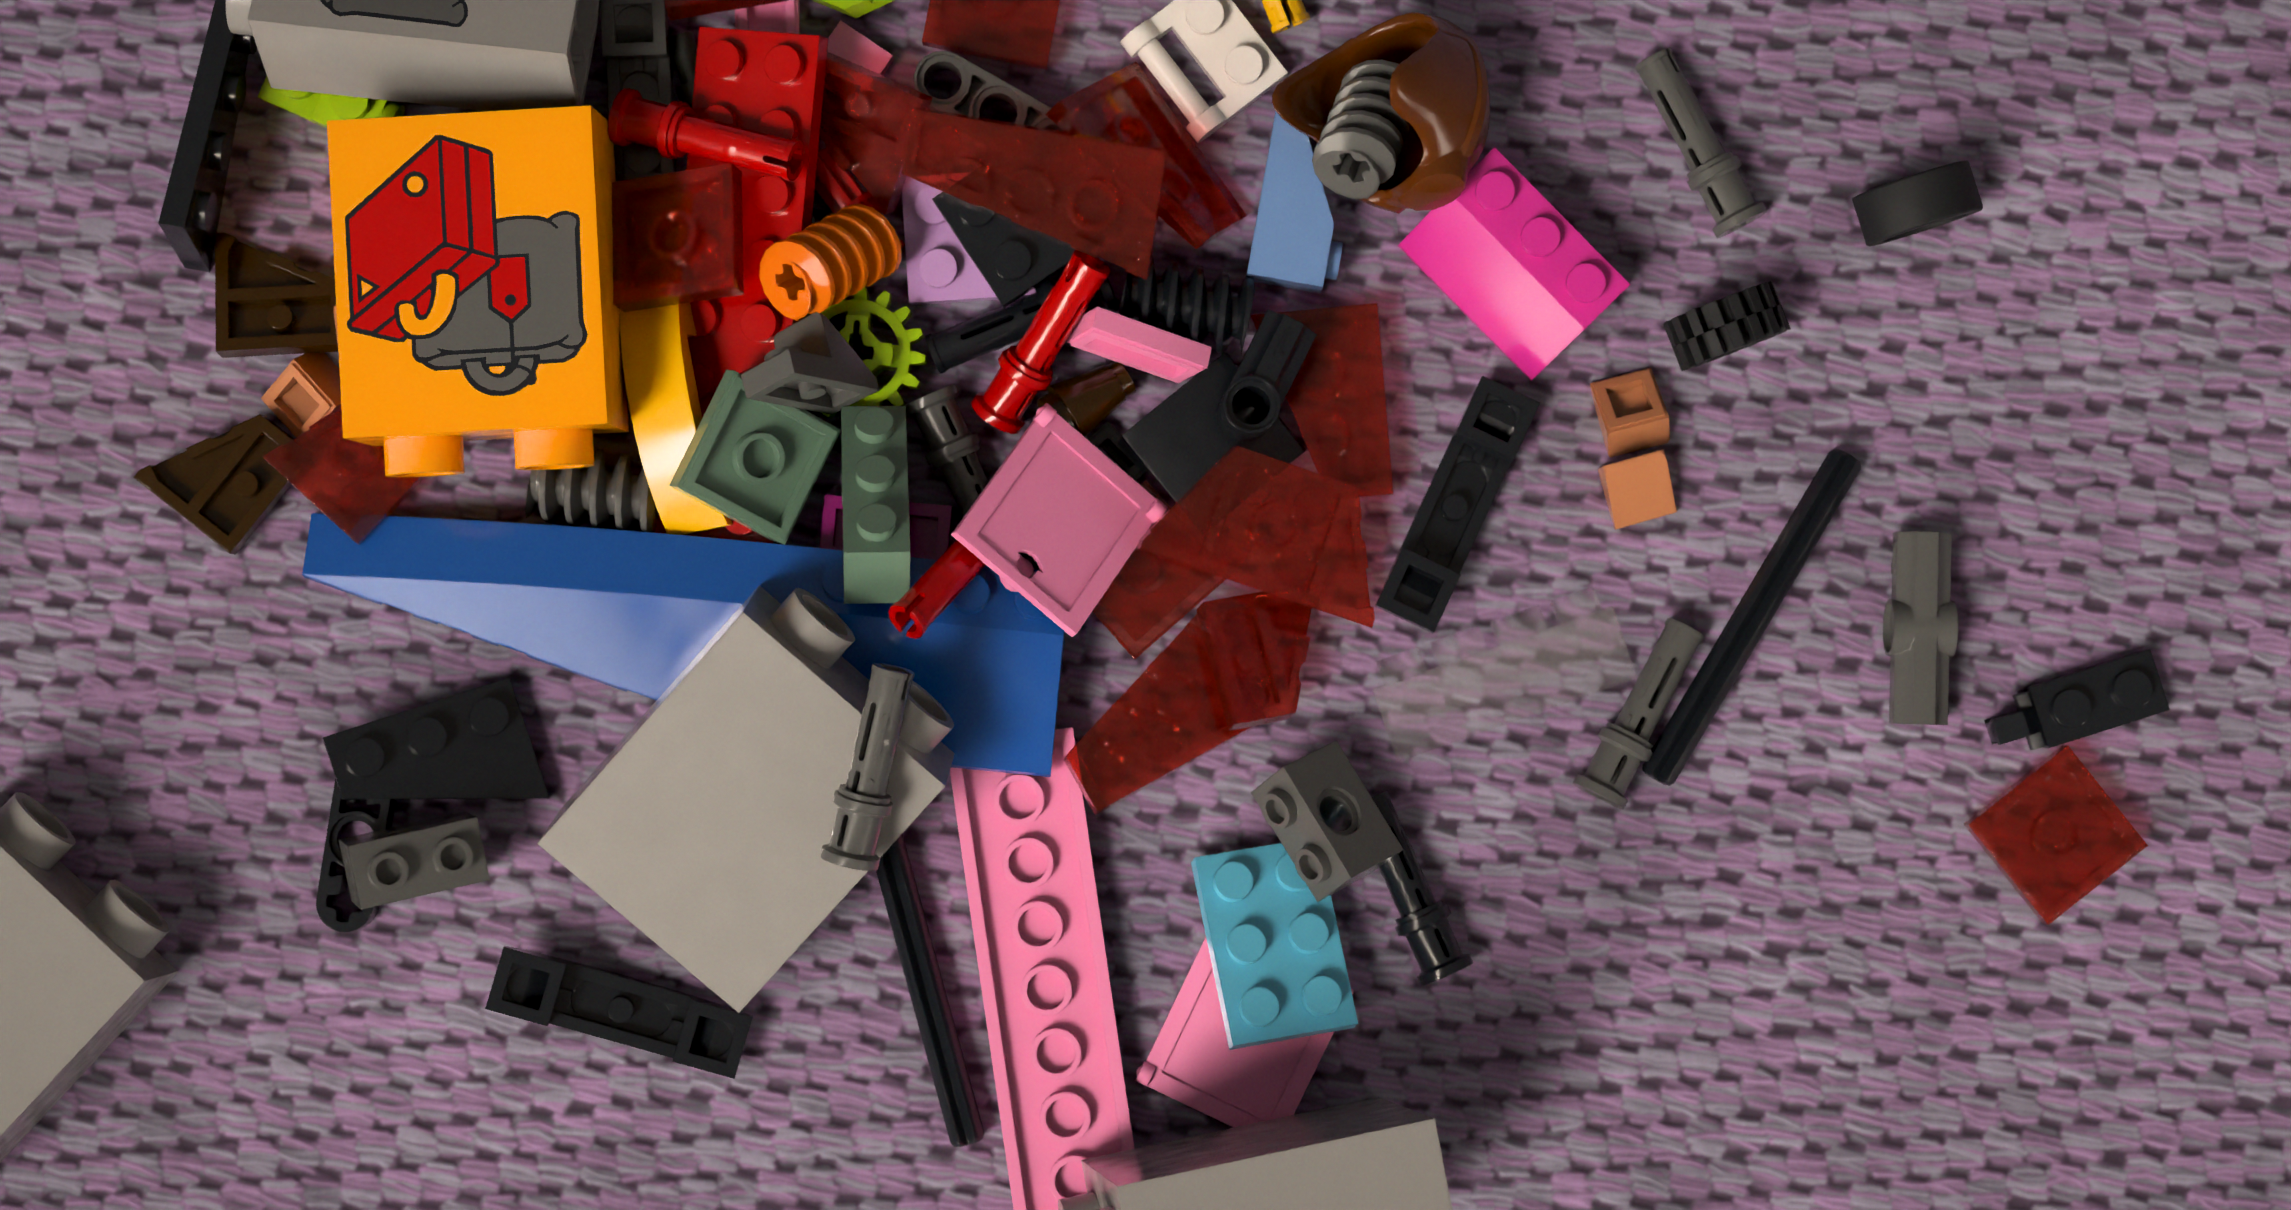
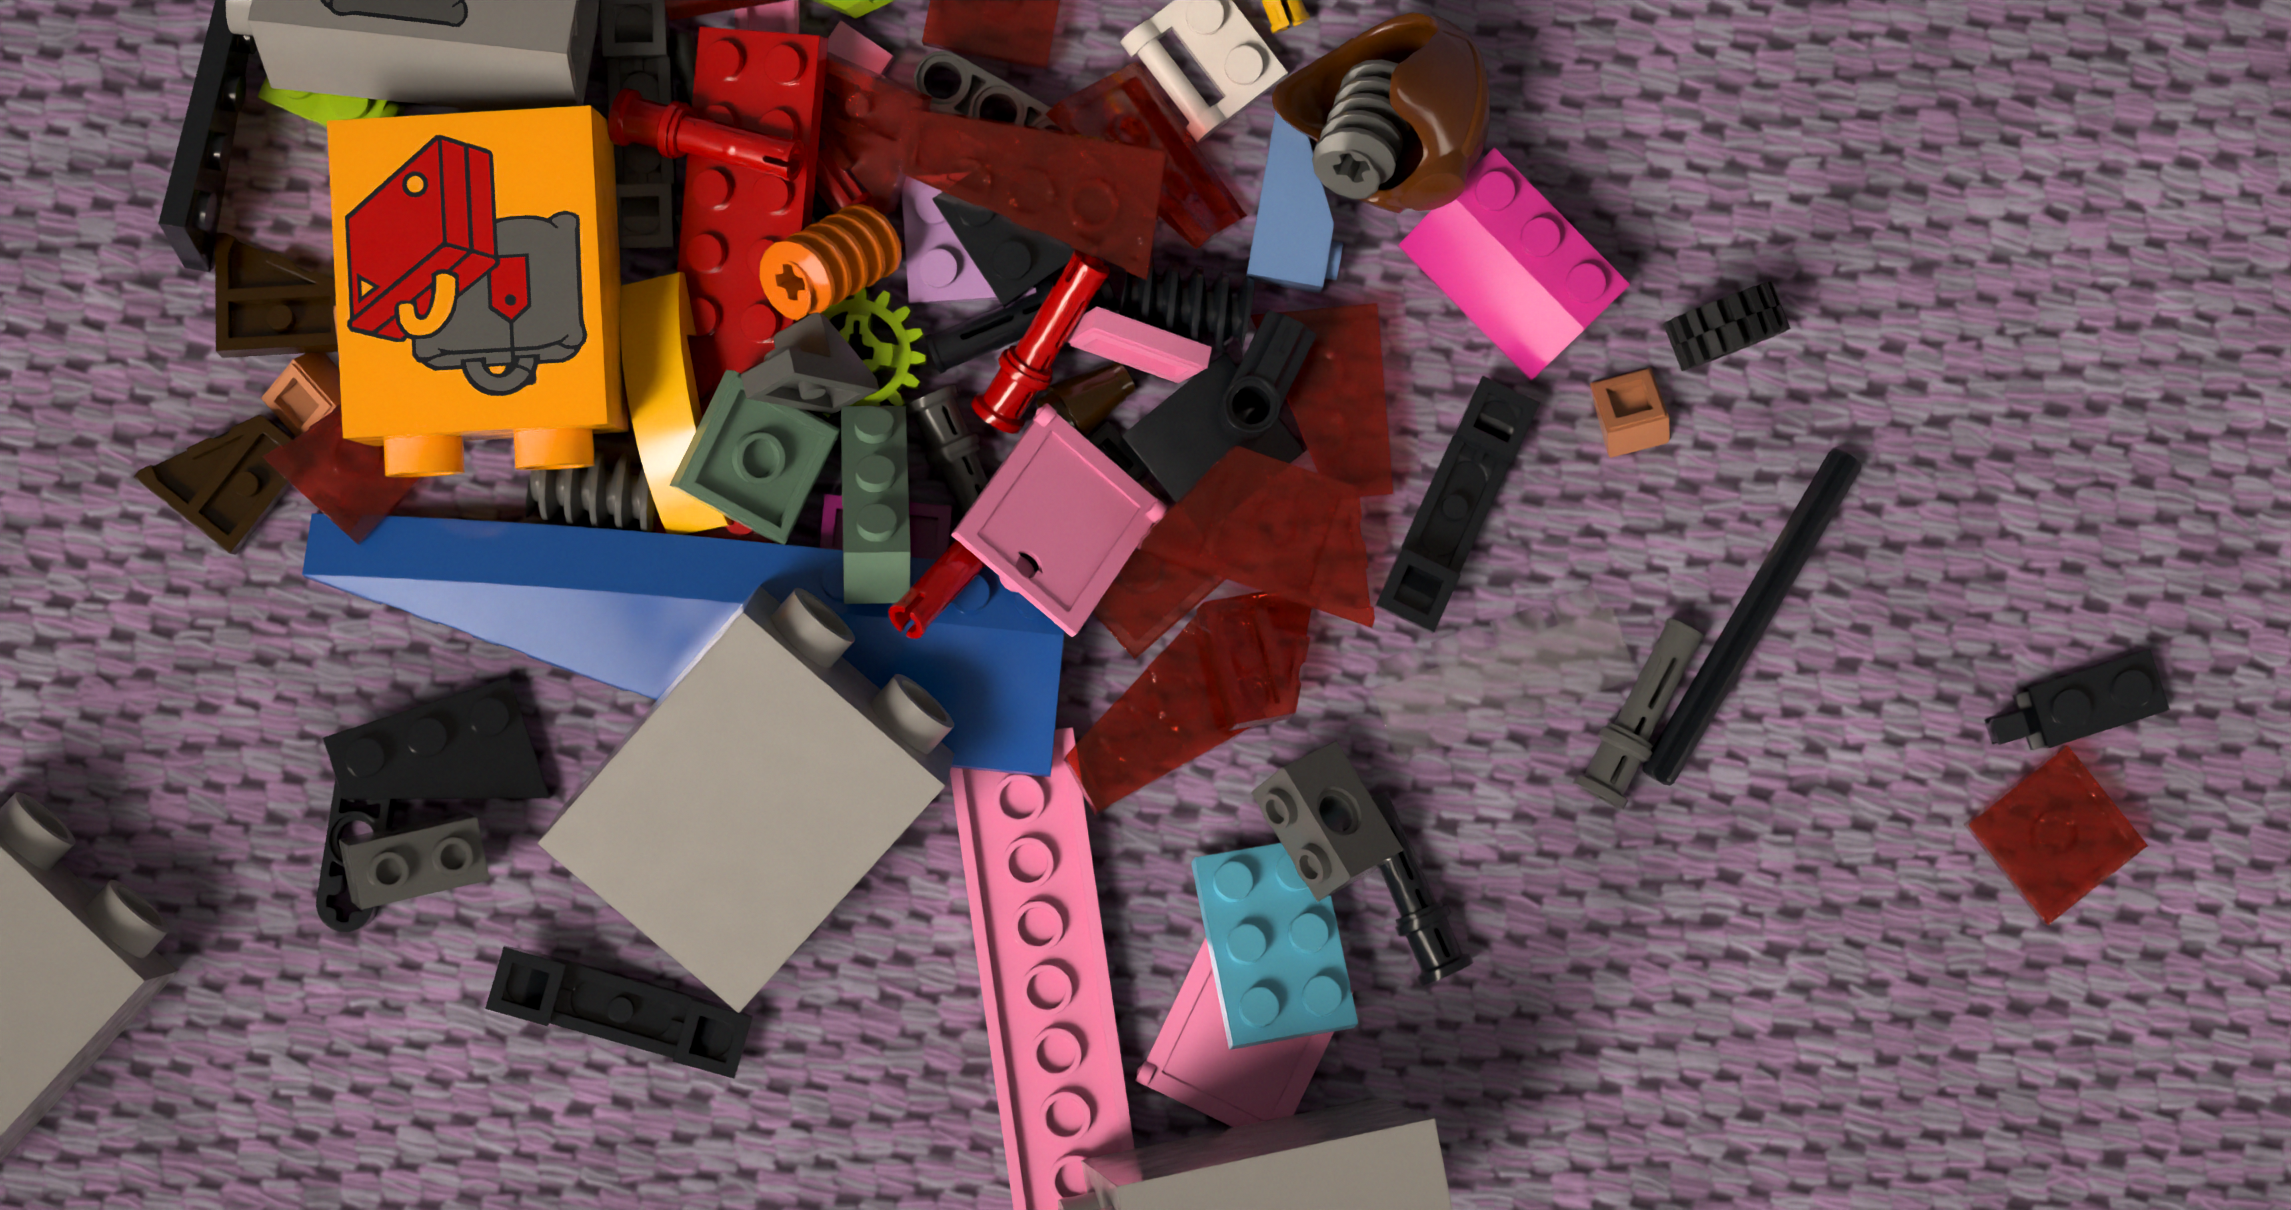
(677, 238): clear red plate -> none
(864, 797): dark grey pin -> none
(929, 996): black axle -> none
(1638, 489): nougat slope -> none
(1712, 169): dark grey pin -> none
(1917, 203): black tyre -> none
(1920, 628): dark grey piece -> none

